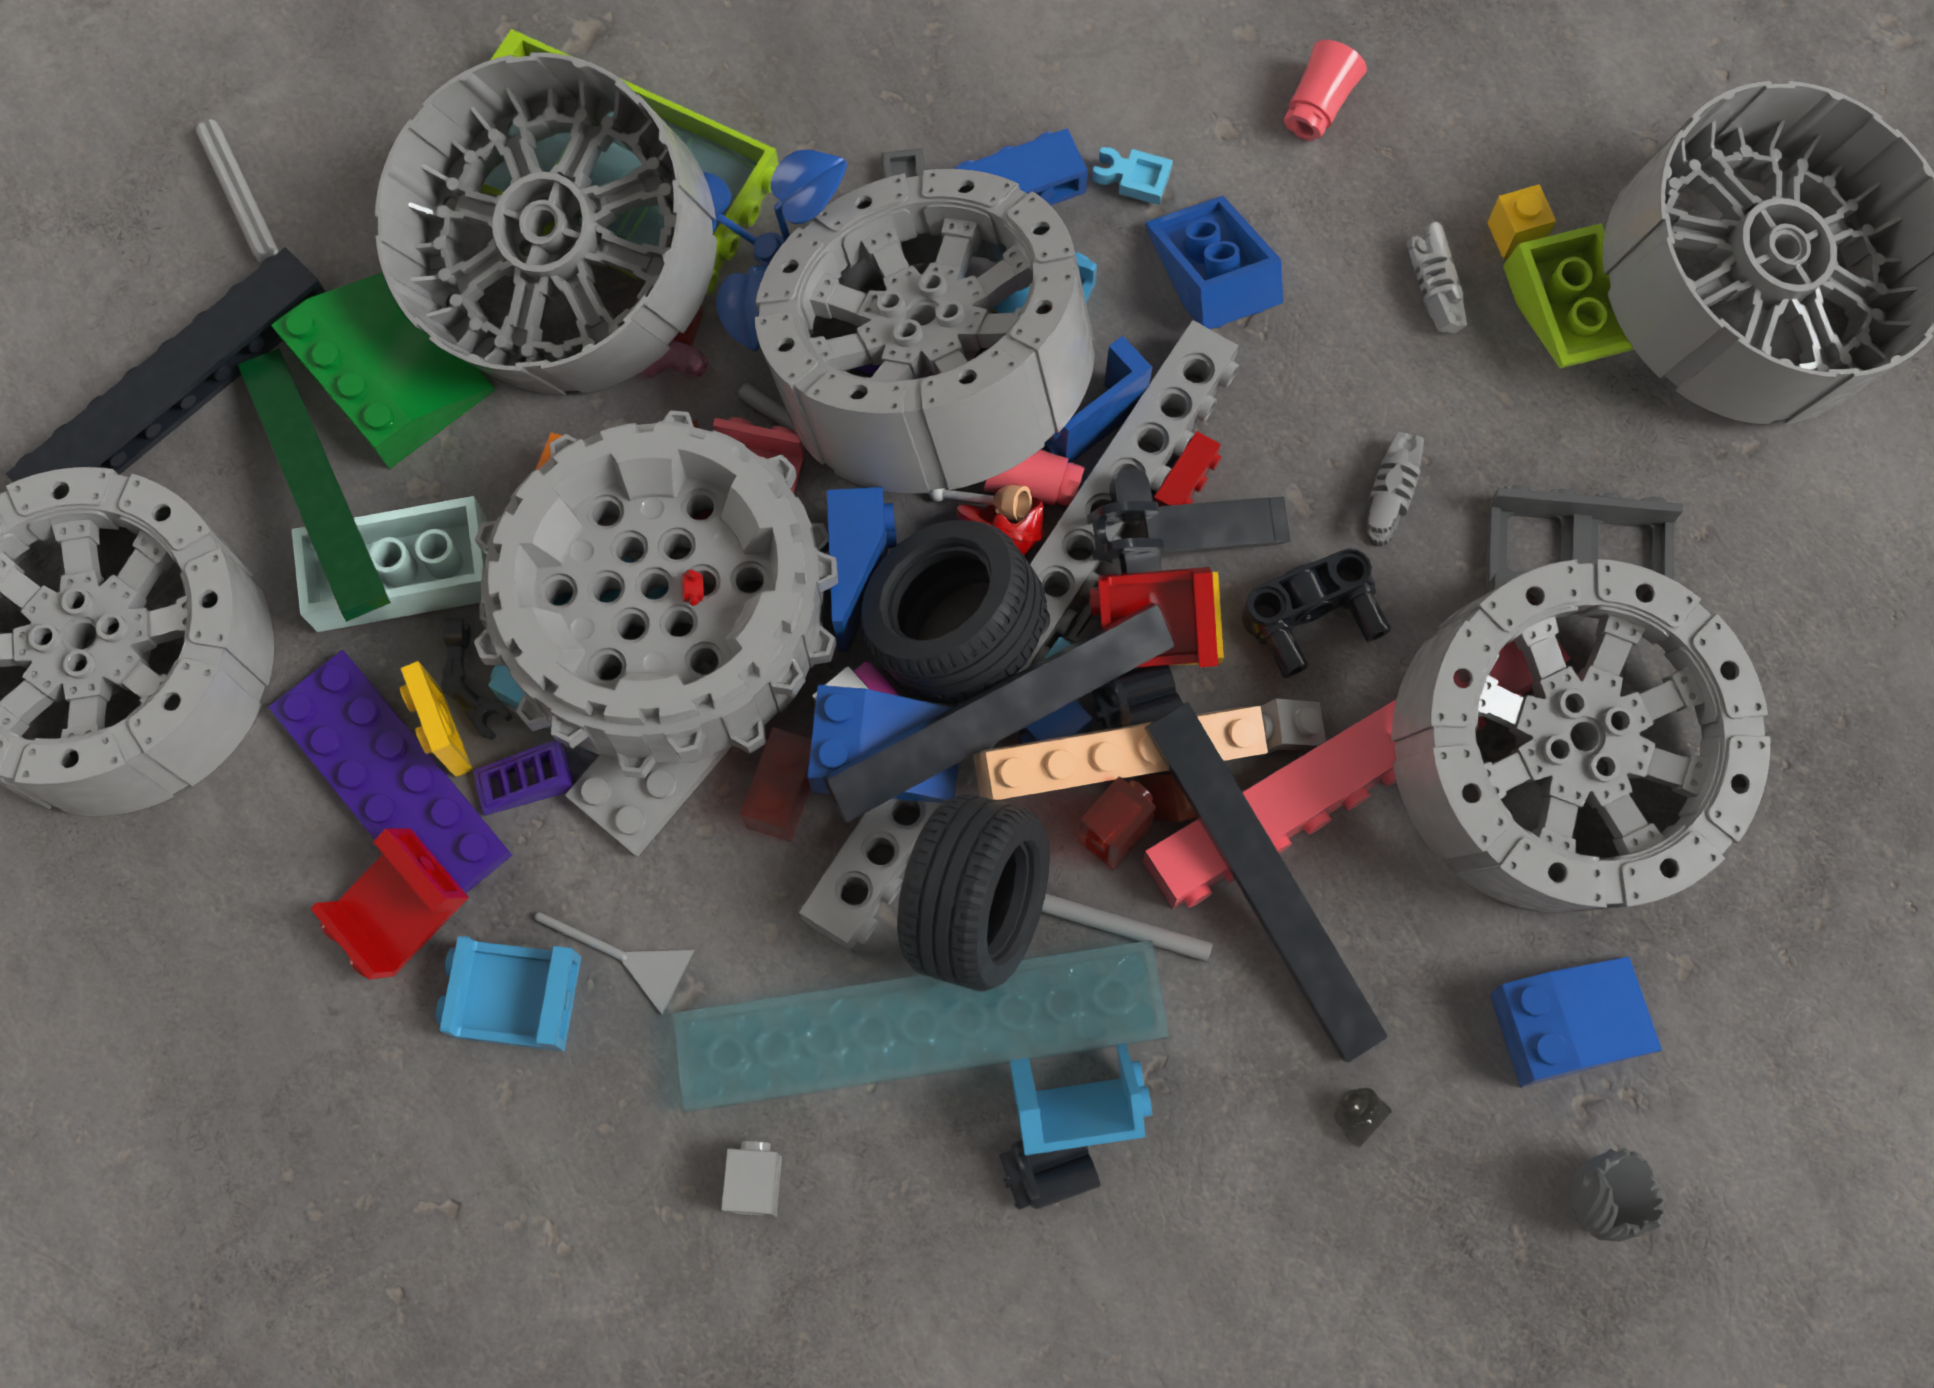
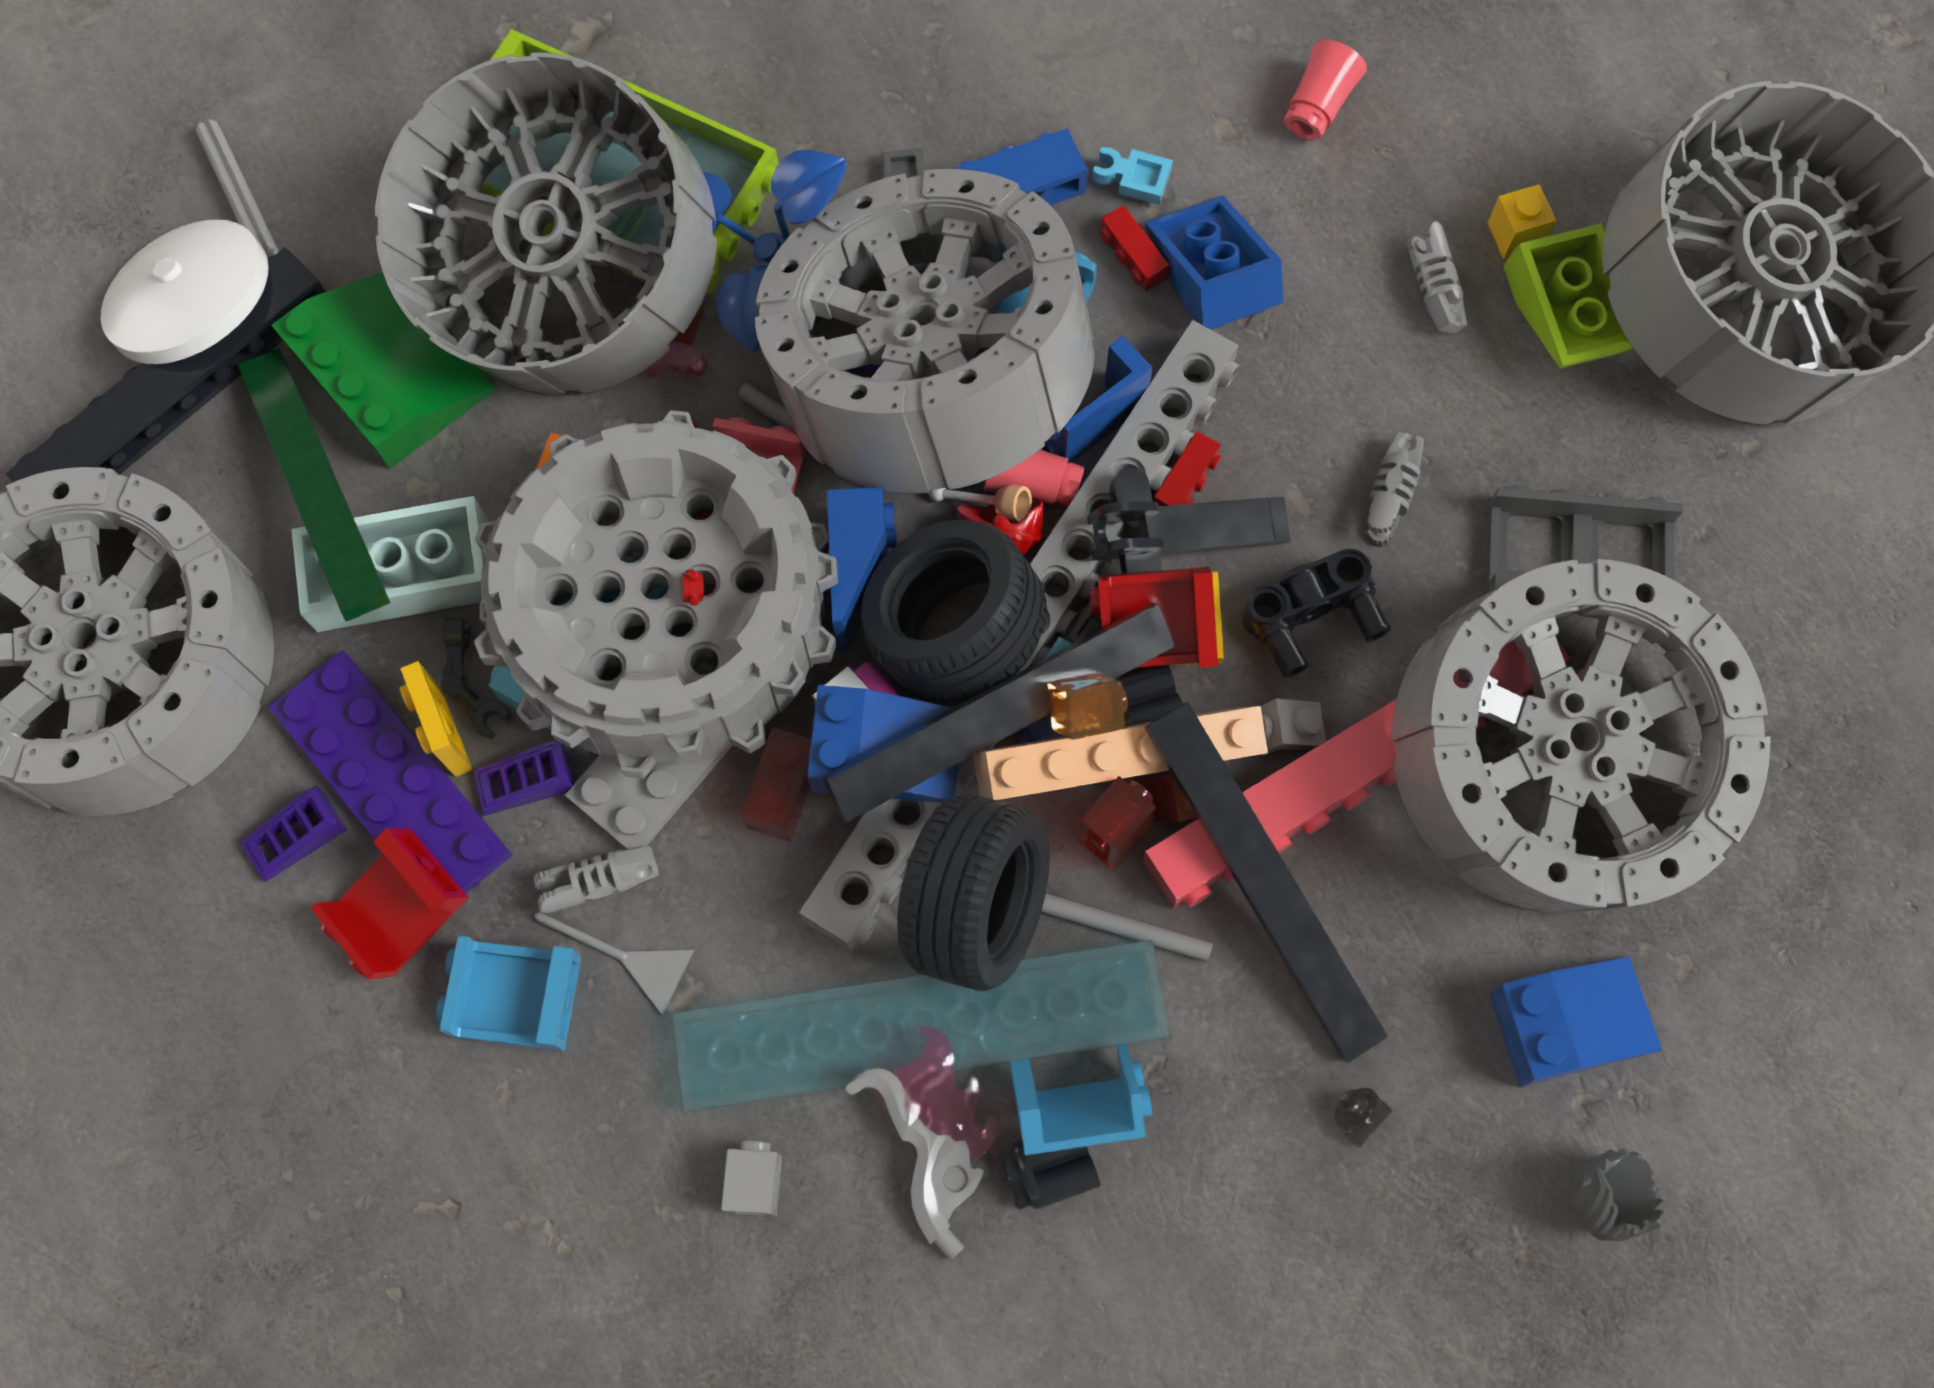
(184, 291): none -> white dish
(315, 837): none -> dark purple slope
(594, 878): none -> light grey hinge
(942, 1128): none -> piece
(1087, 706): none -> clear orange brick
(1134, 248): none -> red piece

